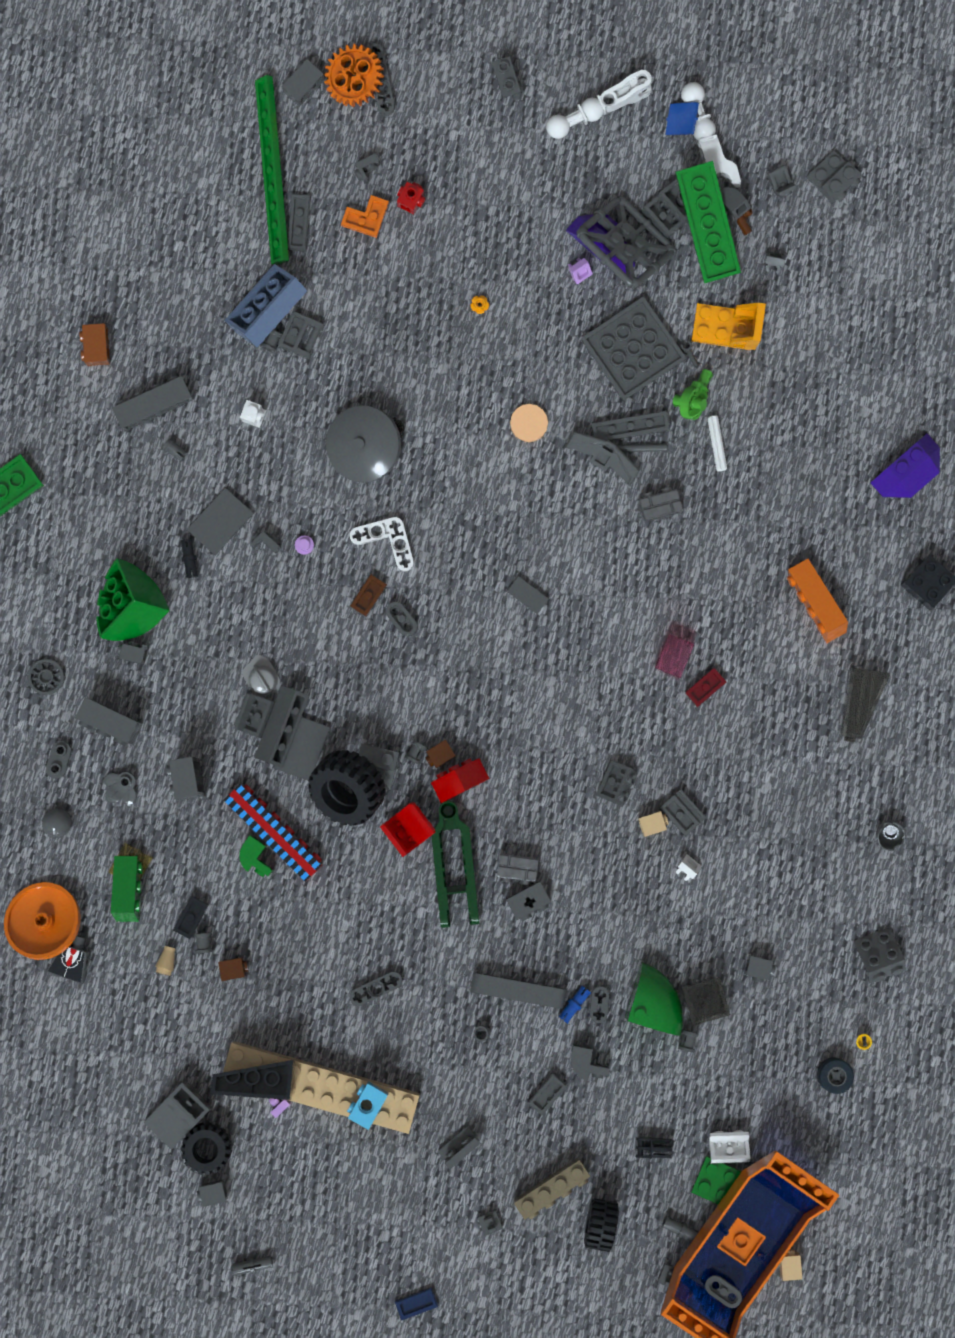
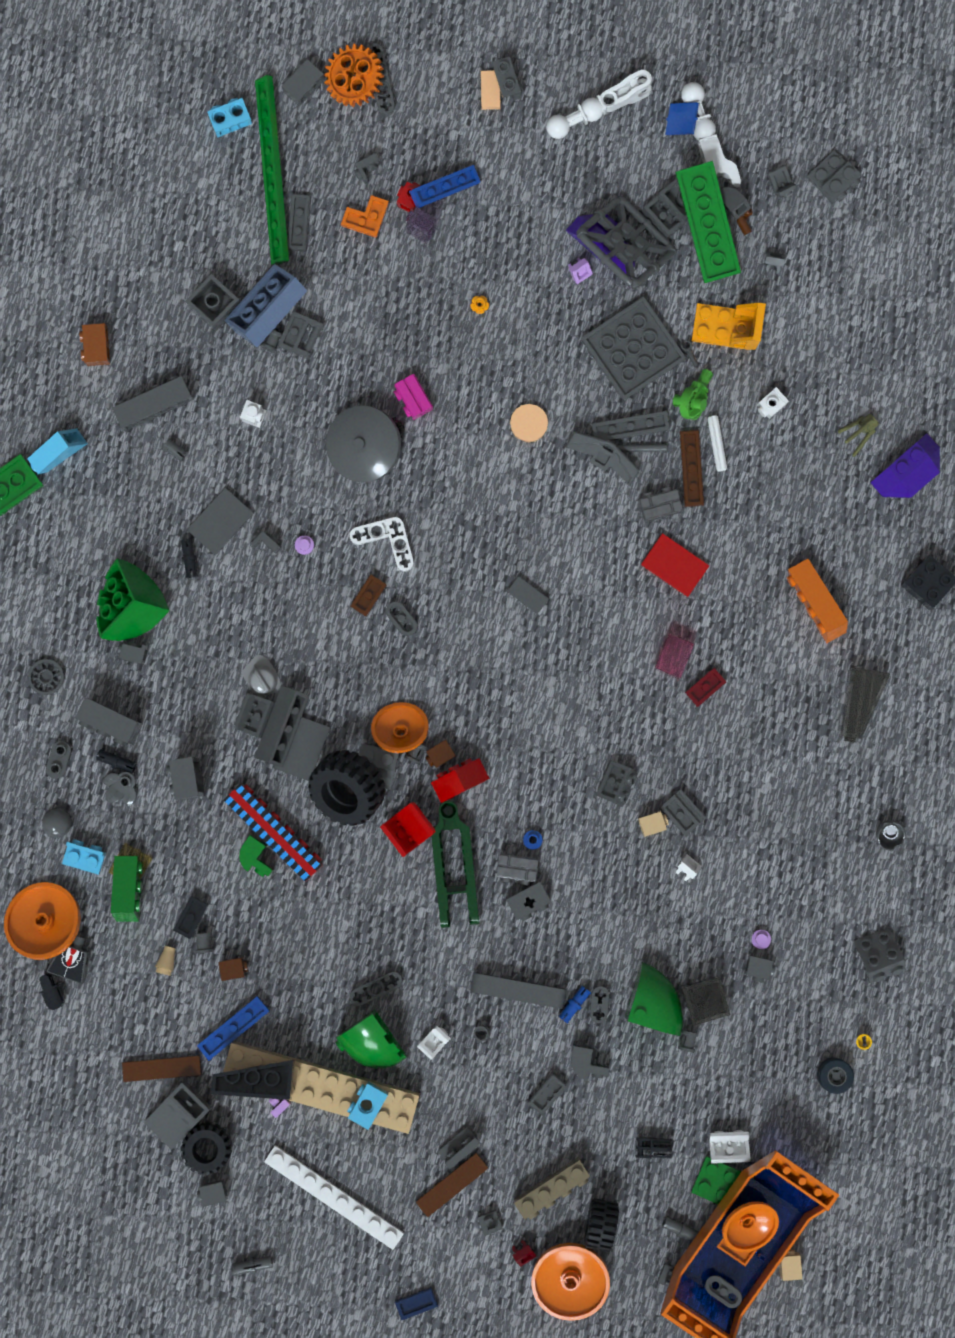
(51, 993): none -> black arm
(56, 450): none -> medium azure slope
(84, 857): none -> medium azure bracket
(116, 761): none -> black pin
(161, 1068): none -> reddish brown tile
(212, 302): none -> dark grey brick
(231, 121): none -> medium azure brick
(233, 1028): none -> blue plate
(334, 1197): none -> white plate
(371, 1043): none -> green brick
(399, 719): none -> orange dish
(413, 397): none -> dark pink brick
(420, 225): none -> clear purple brick
(434, 1042): none -> white bracket
(445, 186): none -> blue plate
(452, 1184): none -> reddish brown tile
(489, 91): none -> light nougat tile
(524, 1255): none -> dark red tile
(526, 839): none -> blue plate
(570, 1281): none -> orange dish
(675, 565): none -> red tile
(691, 468): none -> reddish brown tile
(750, 1226): none -> orange dish
(761, 939): none -> lavender plate
(769, 411): none -> white brick
(866, 425): none -> olive plant

